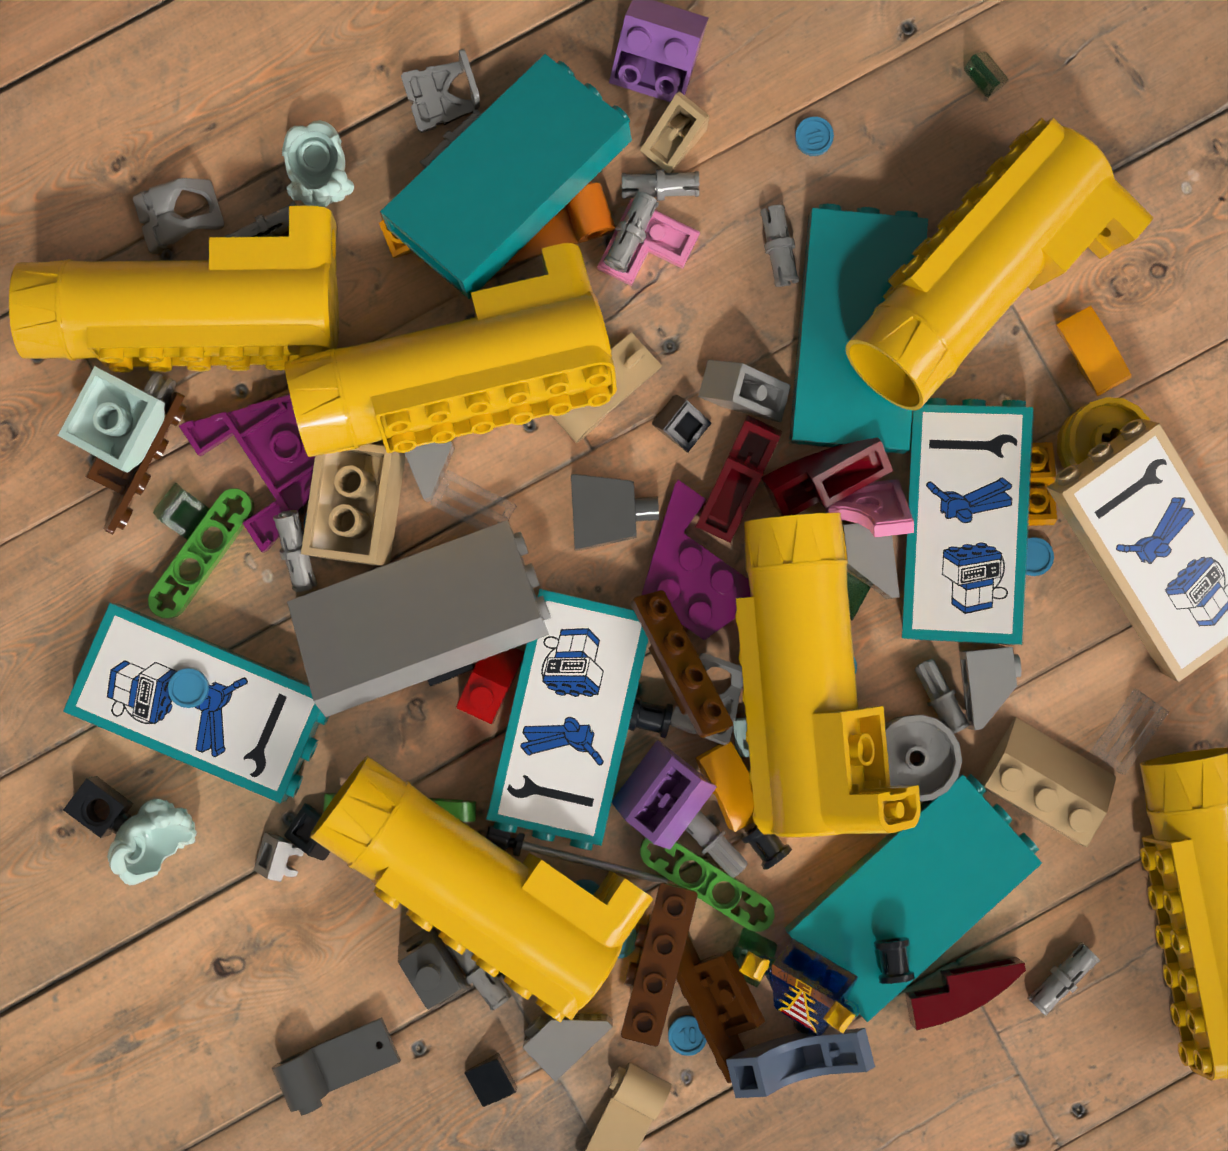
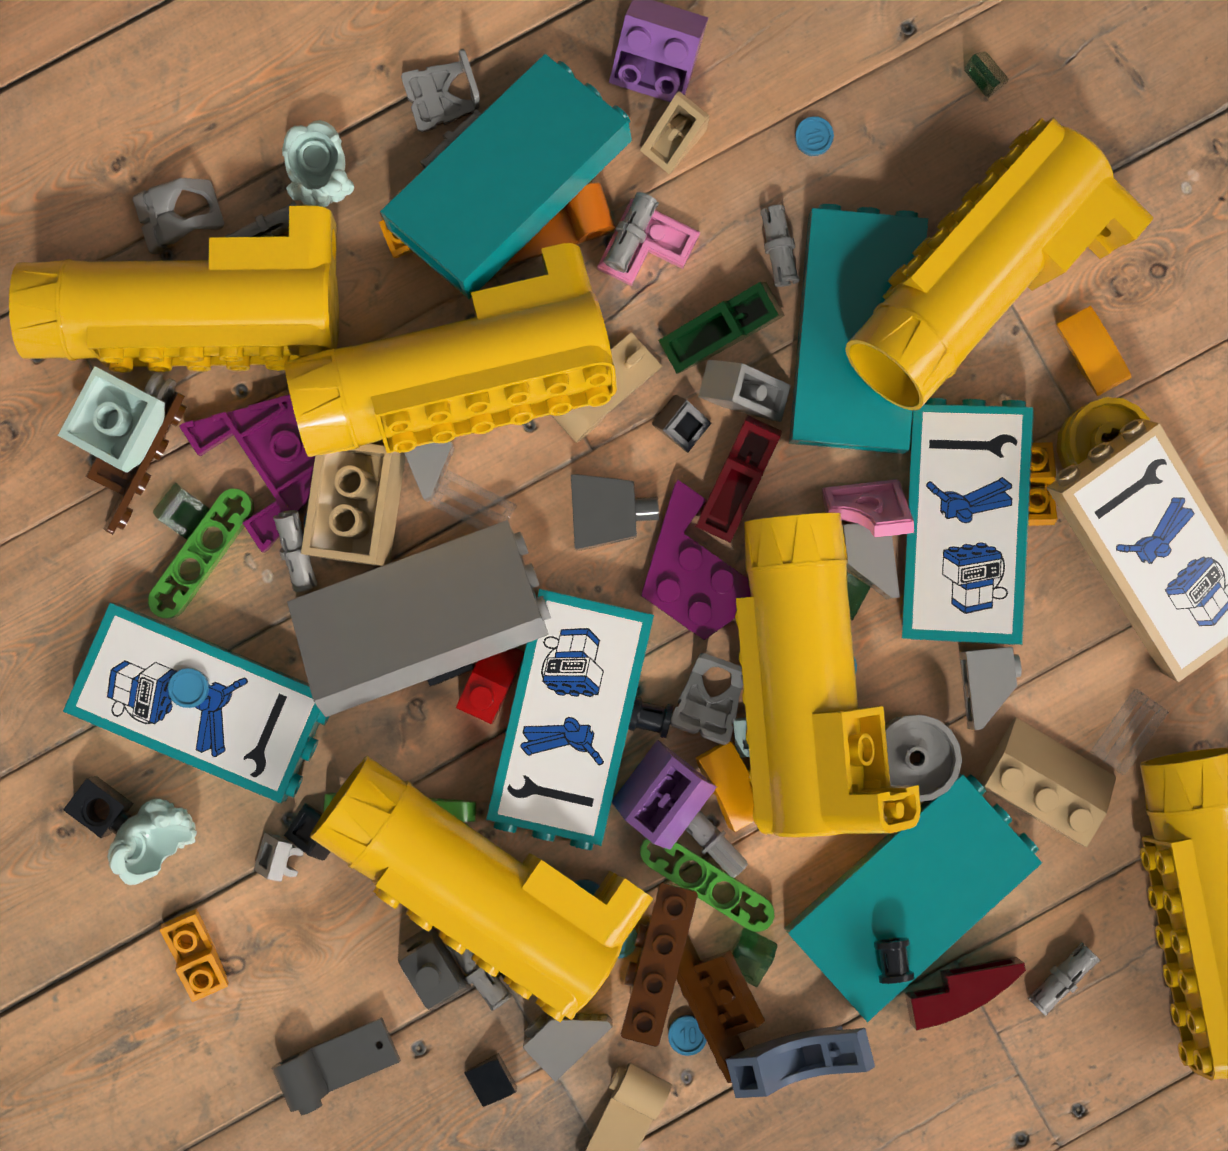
(195, 955): none -> light orange slope
(504, 840): flat silver piece -> none
(661, 184): light grey pin -> none
(681, 664): reddish brown bracket -> none
(721, 327): none -> dark green slope
(768, 847): black bush -> none
(806, 987): torso -> none
(826, 476): dark red slope -> none
(941, 697): light grey axle -> none
(1039, 557): dark azure piece -> none

